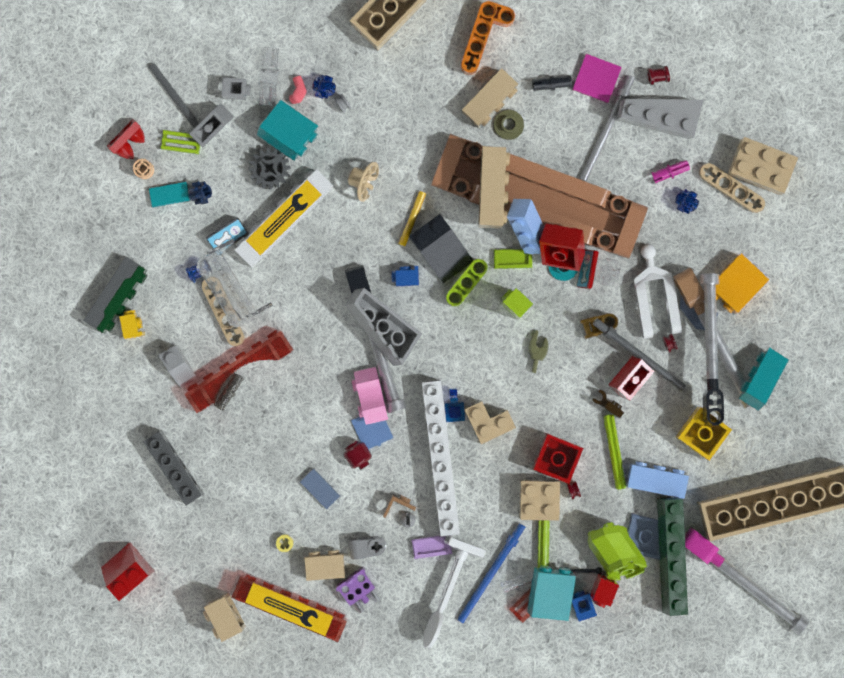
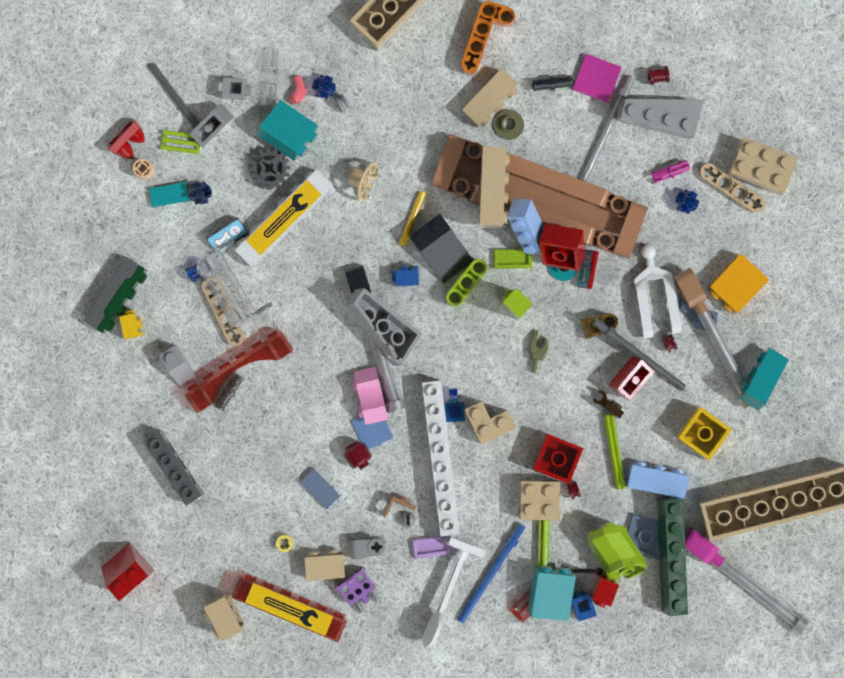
(710, 281): flat silver piece -> none

